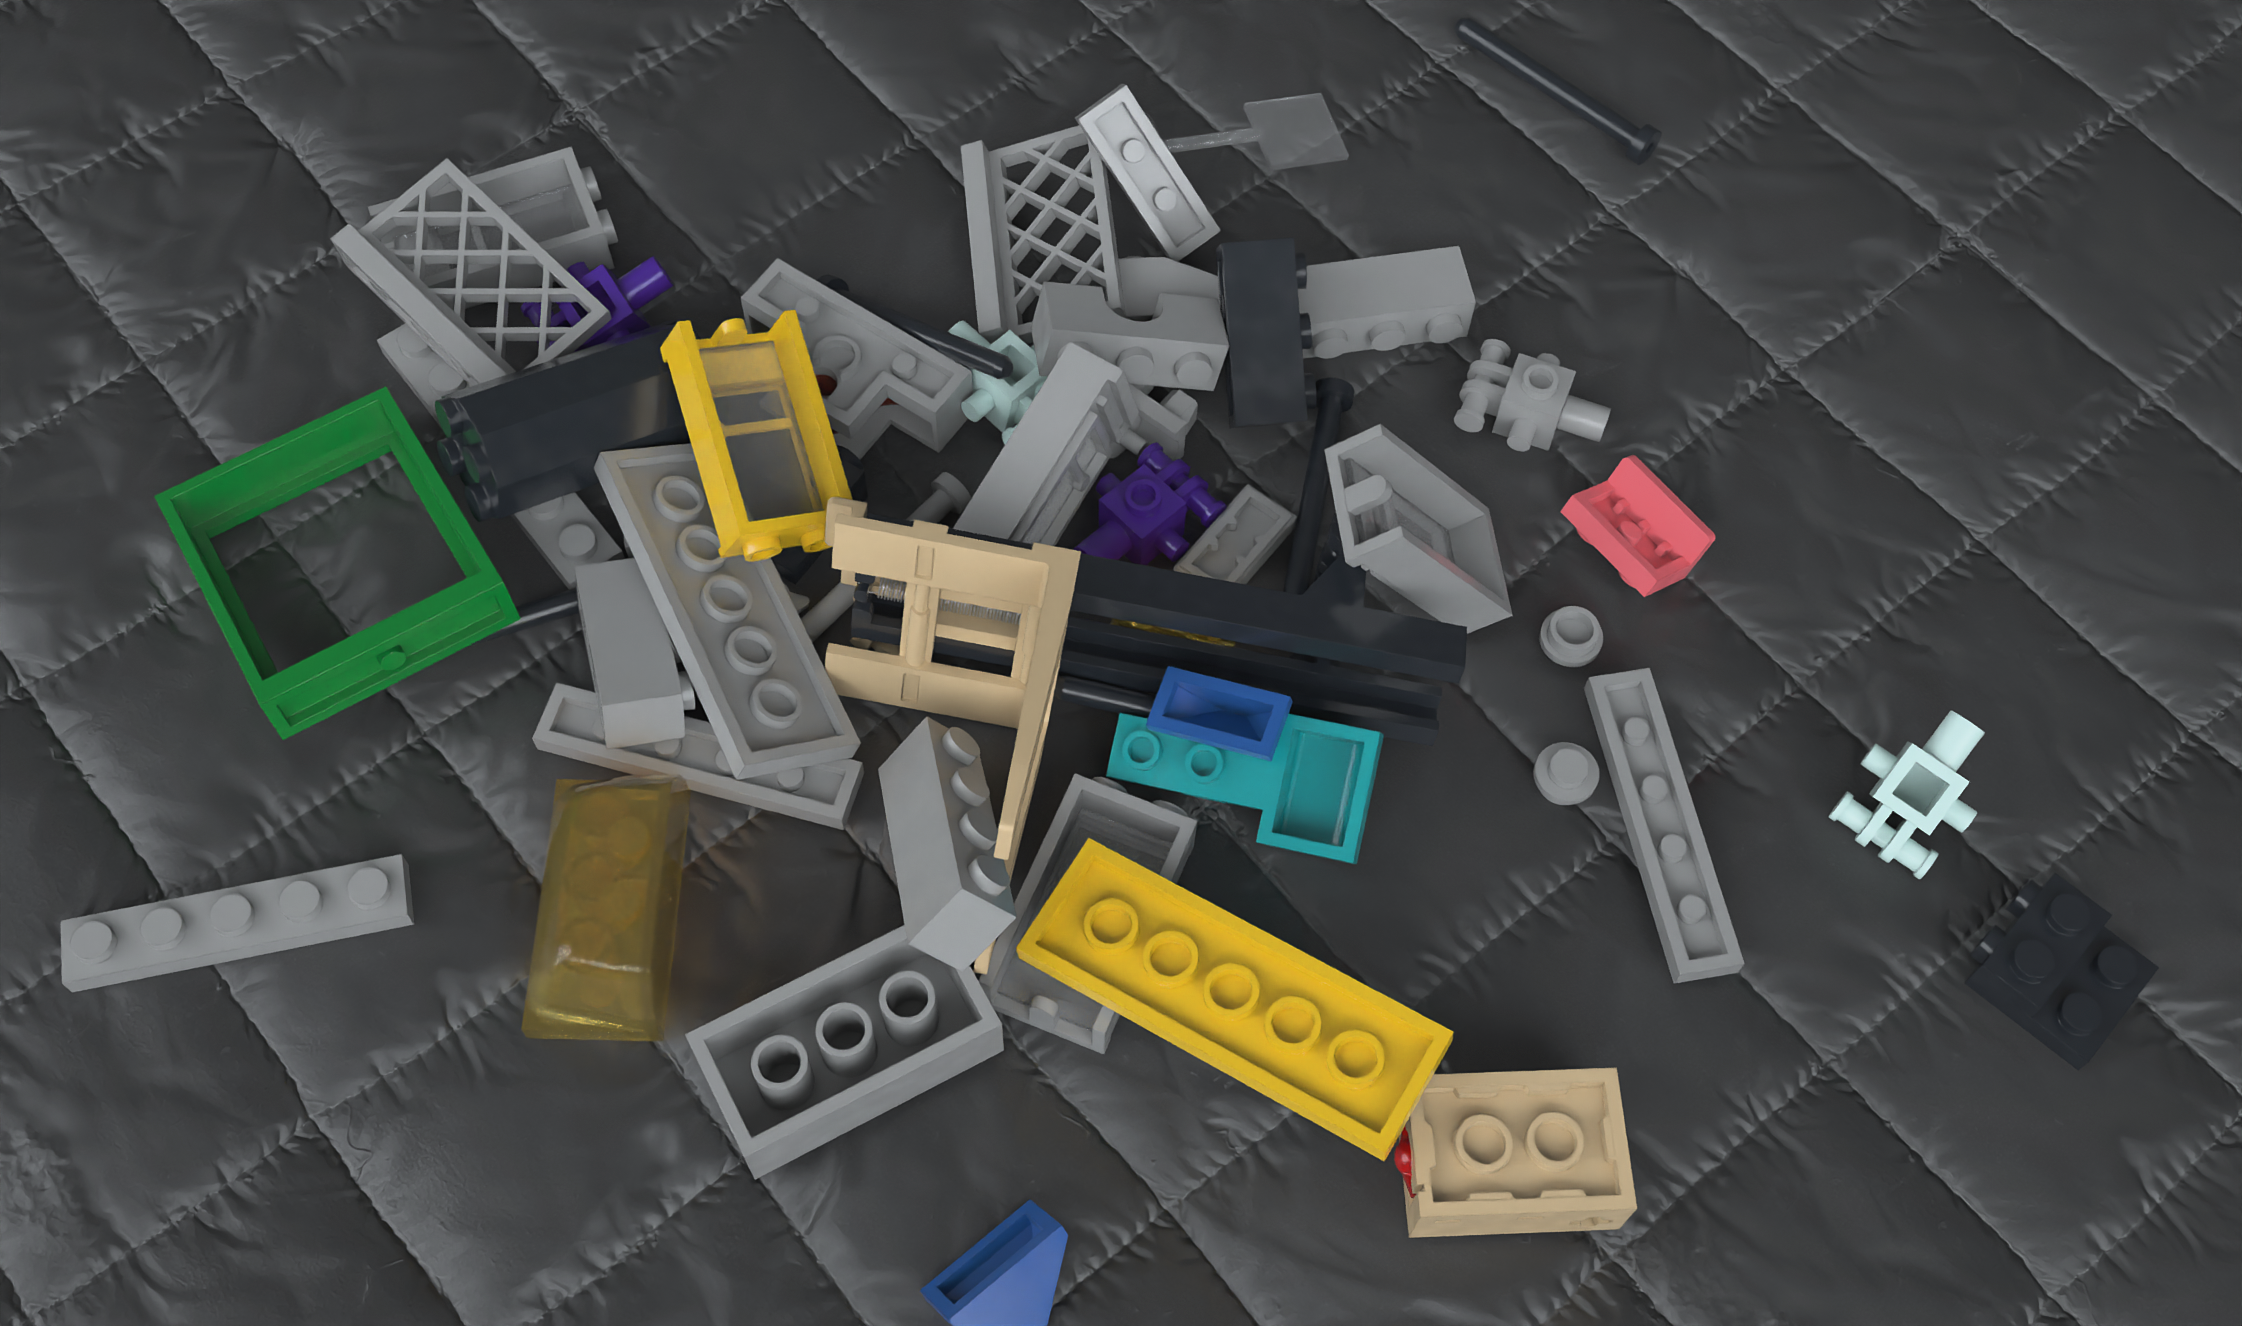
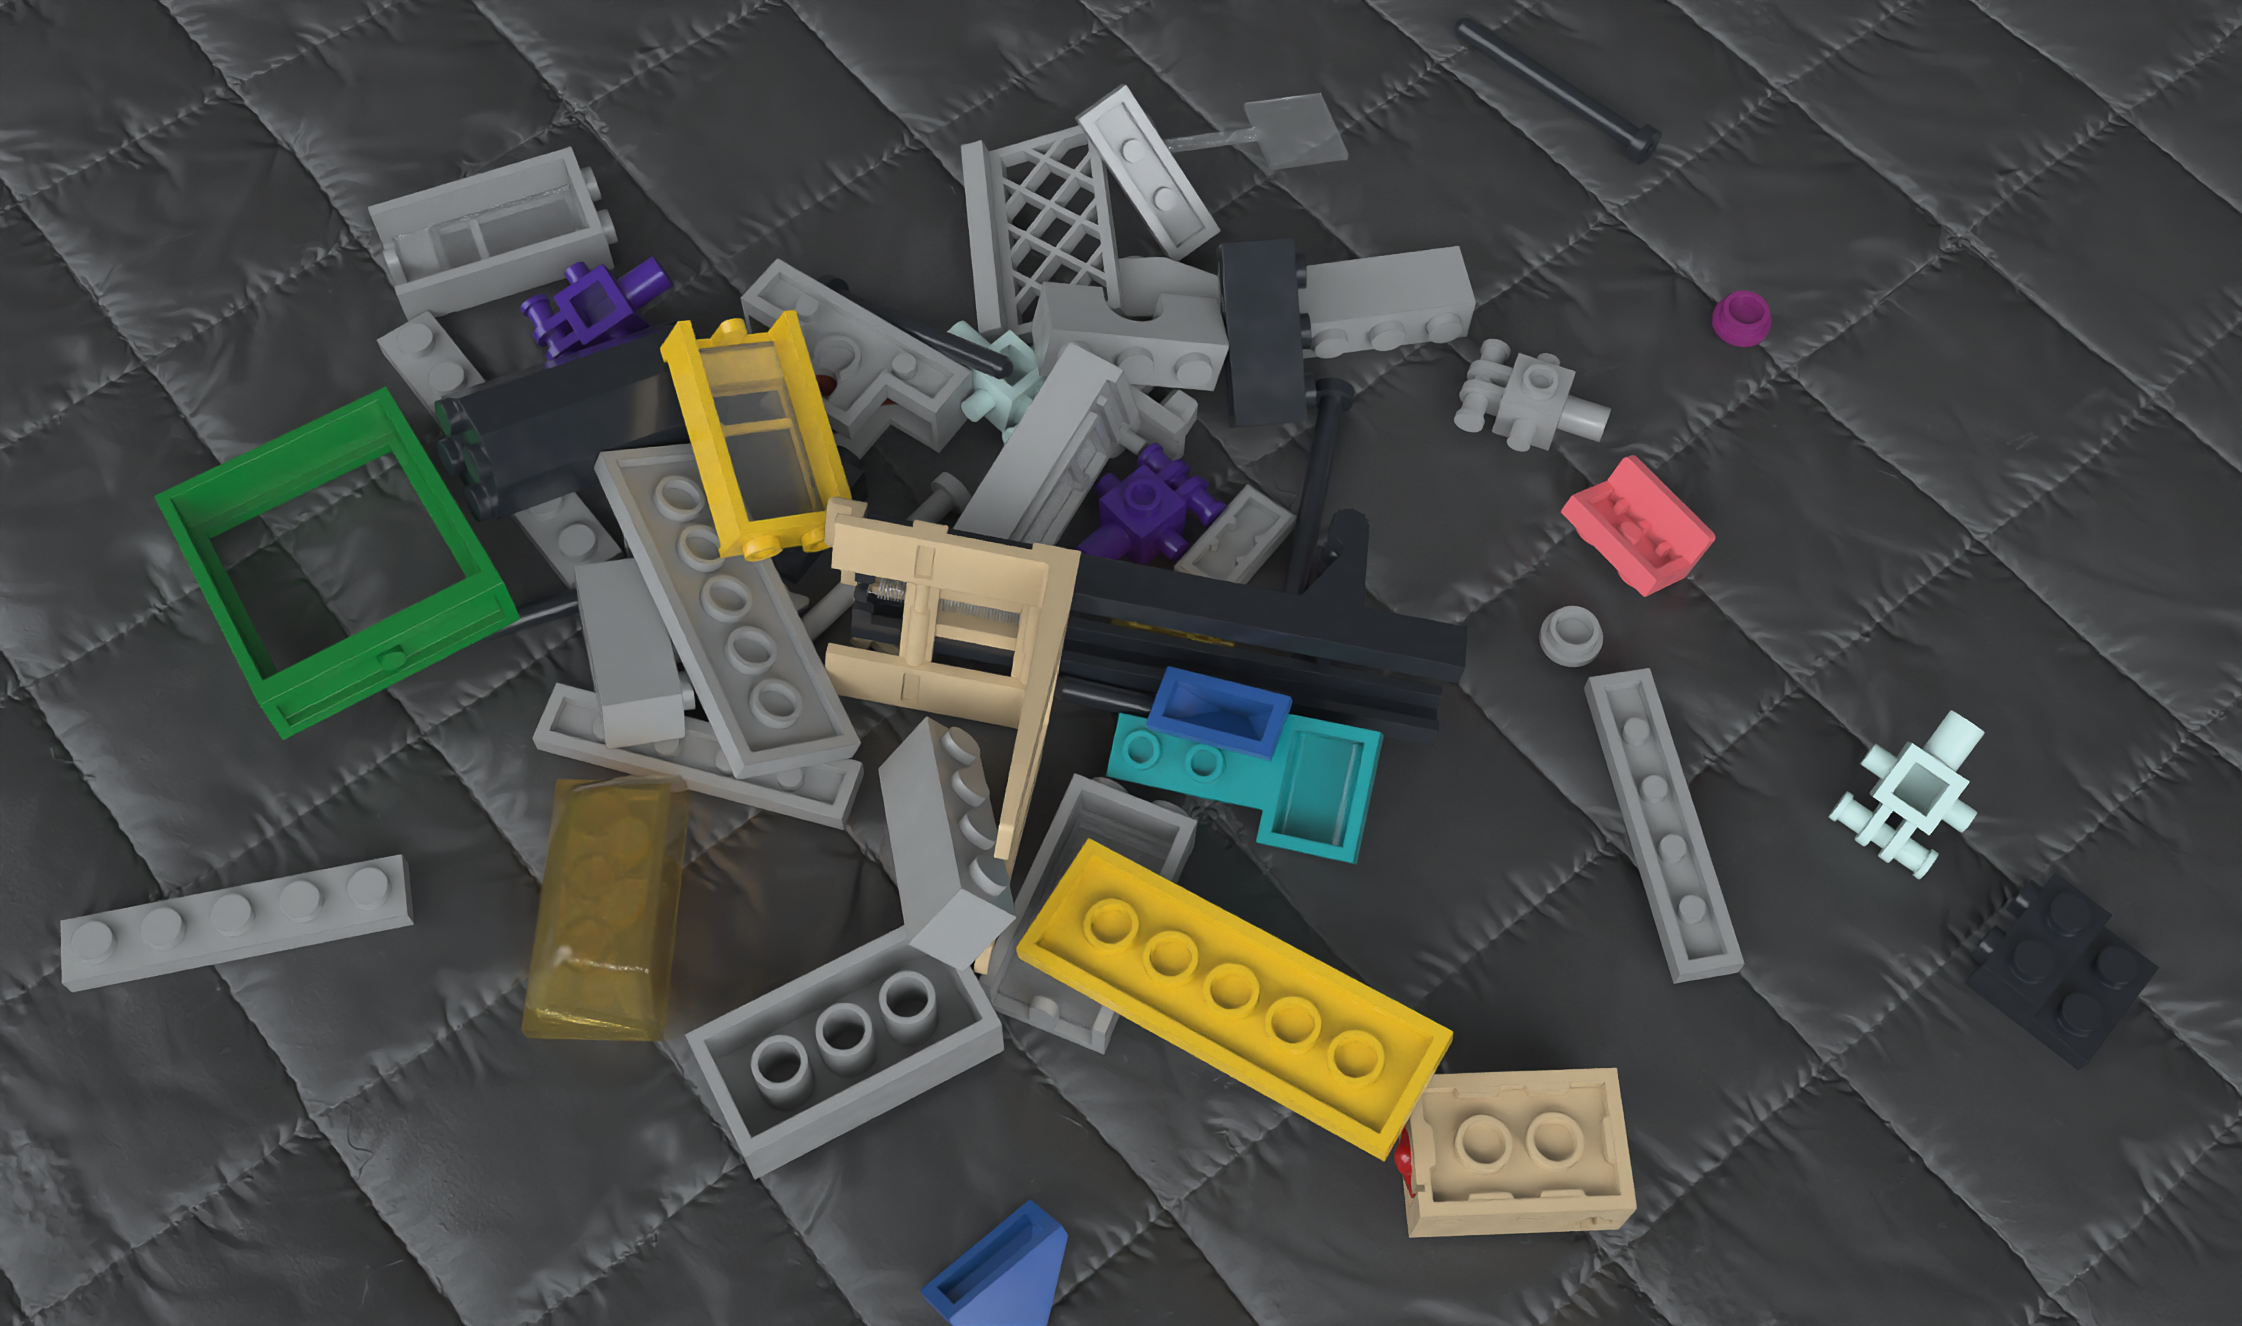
(425, 308): light grey fence -> none
(1416, 530): light grey door -> none
(1566, 773): light grey plate -> none
(1742, 319): none -> magenta plate

